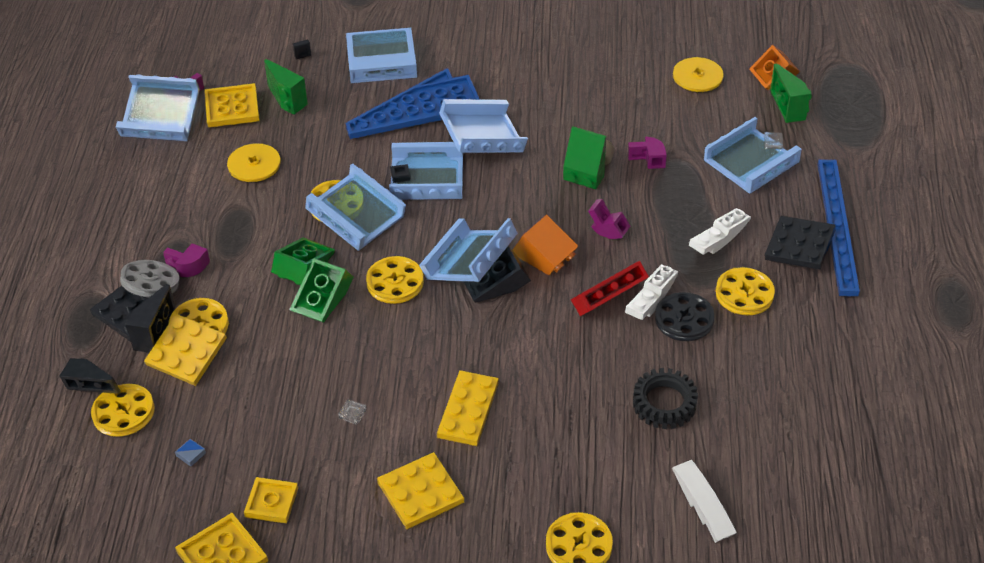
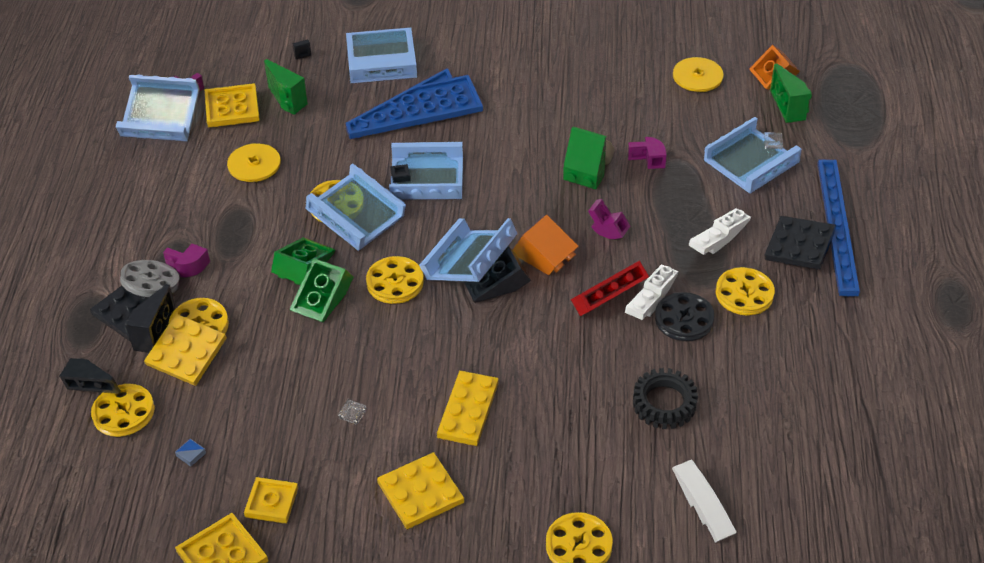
(480, 126): light blue panel -> none

